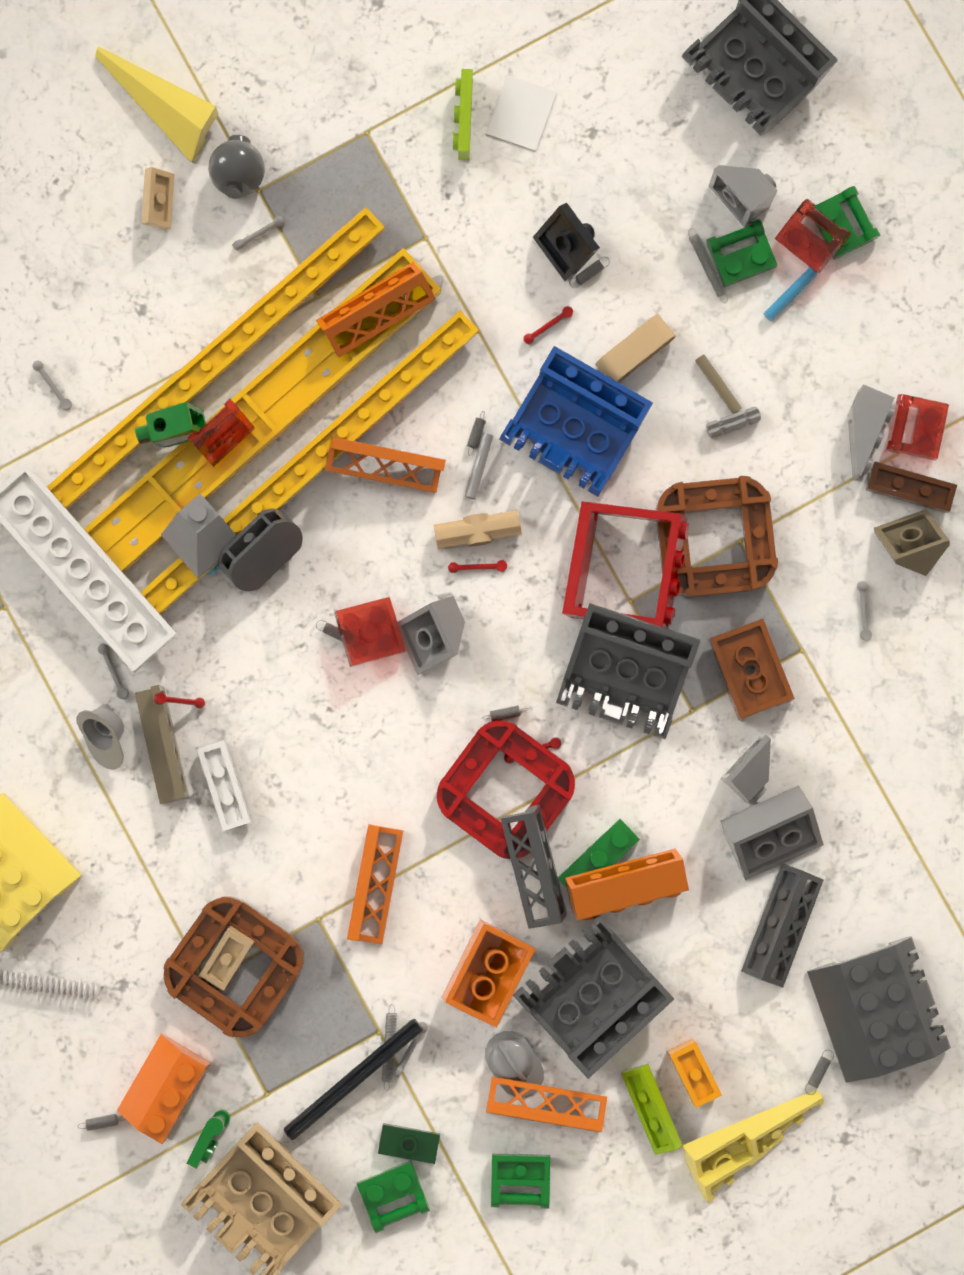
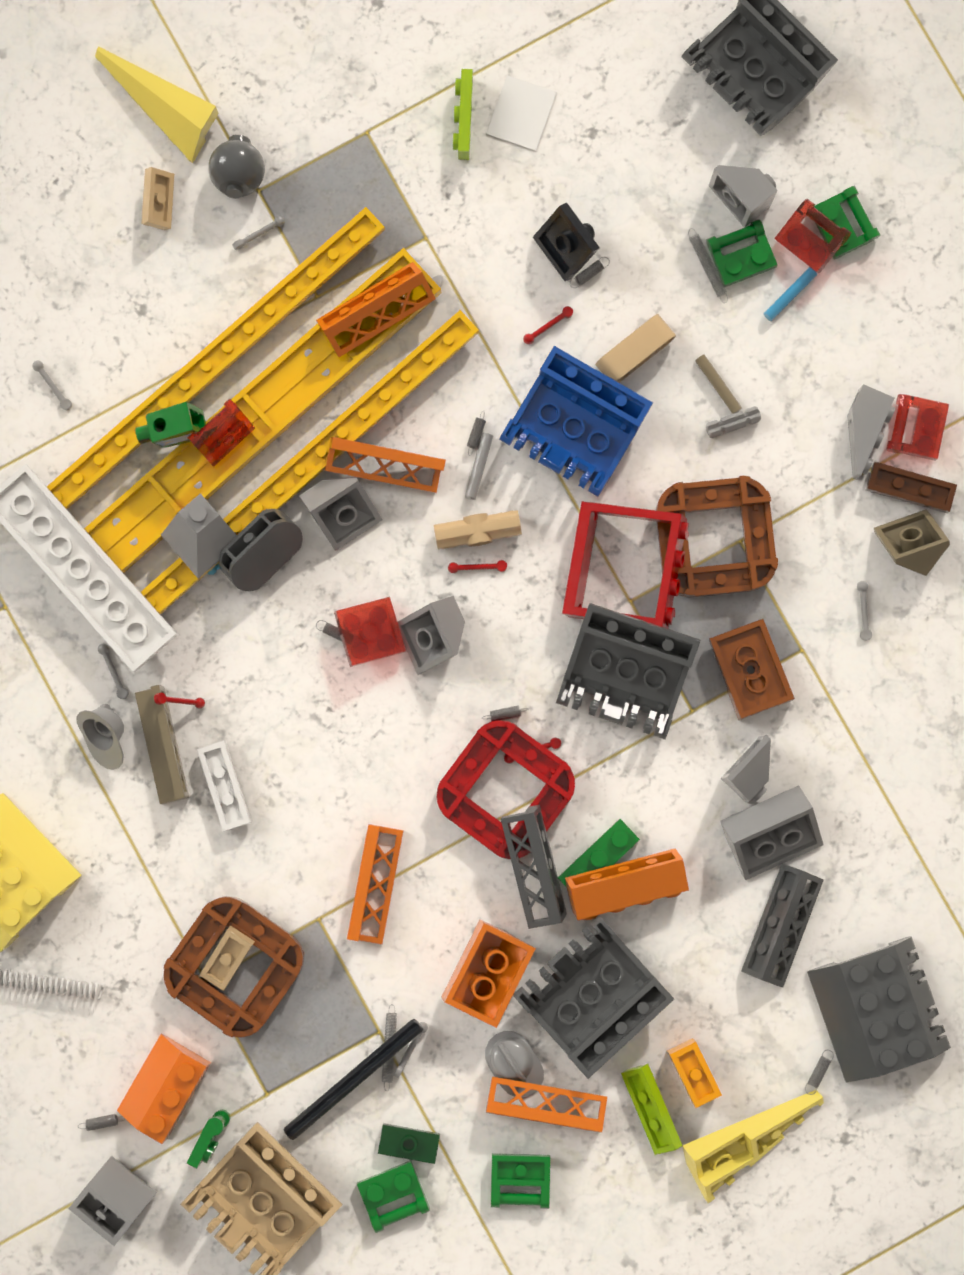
(112, 1200): none -> light grey slope
(341, 509): none -> light grey slope

